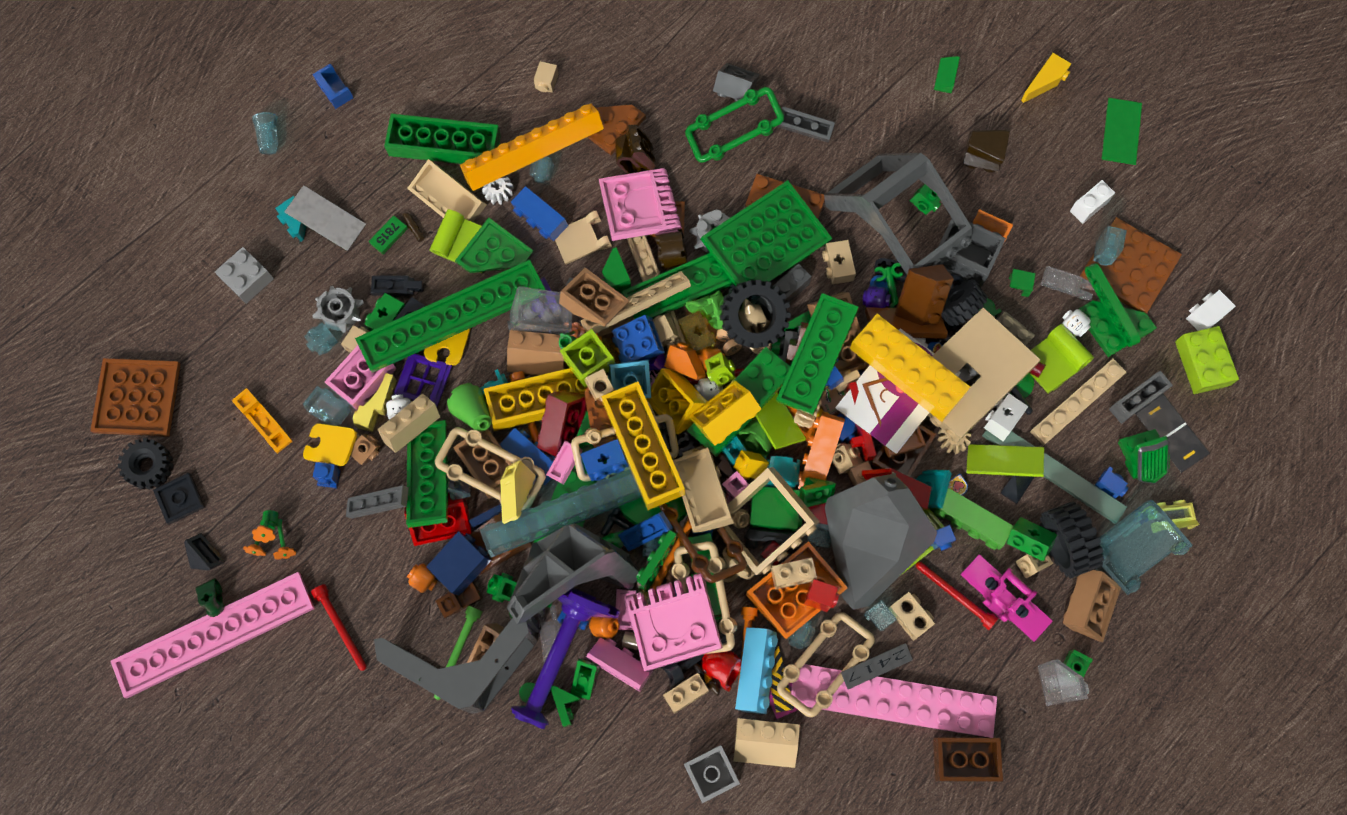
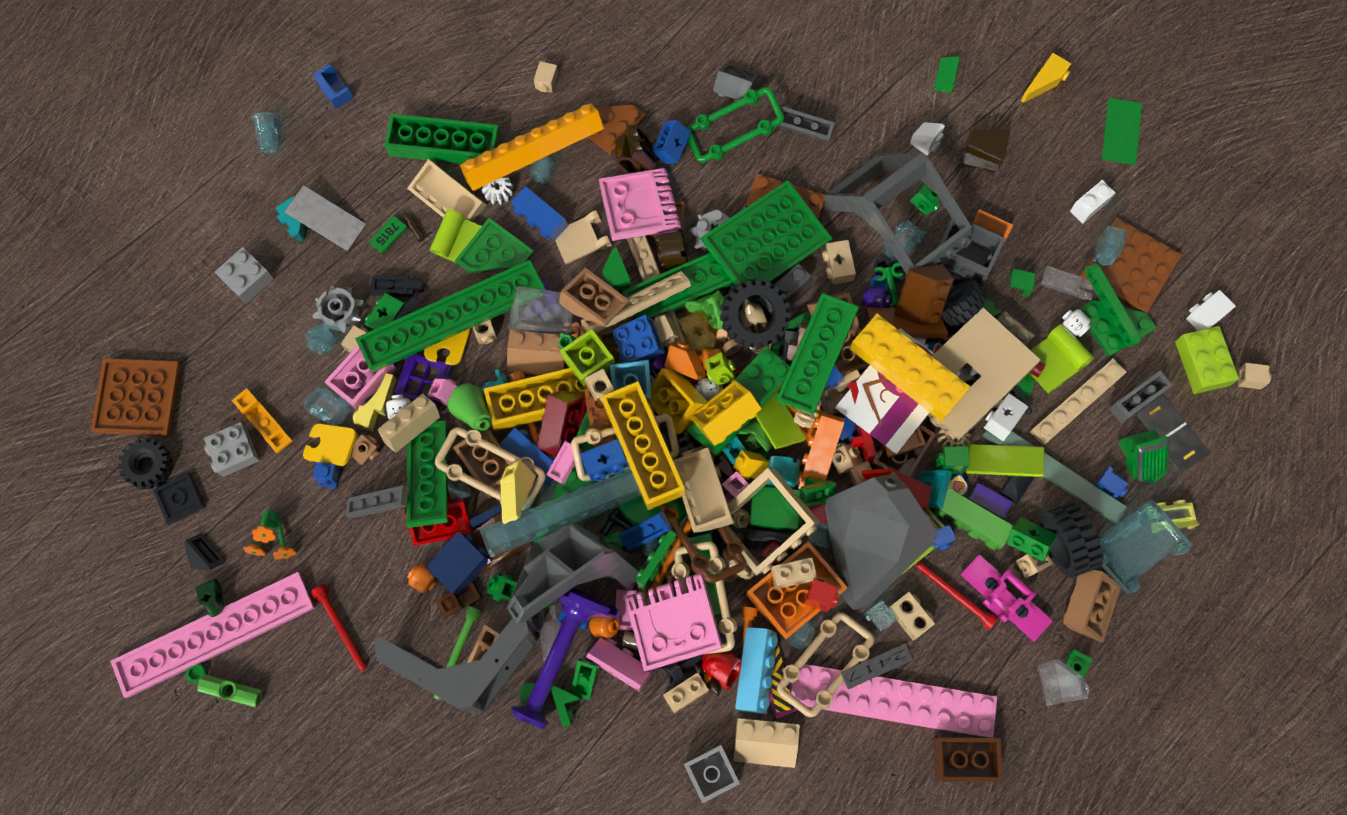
(195, 672): none -> green tile
(218, 687): none -> bright green piece
(230, 449): none -> light grey brick
(441, 390): none -> bright pink brick
(486, 337): none -> tan brick
(671, 142): none -> blue brick
(907, 235): none -> clear light blue window
(928, 137): none -> white slope
(953, 459): none -> green brick
(990, 500): none -> dark purple tile
(1253, 376): none -> tan brick

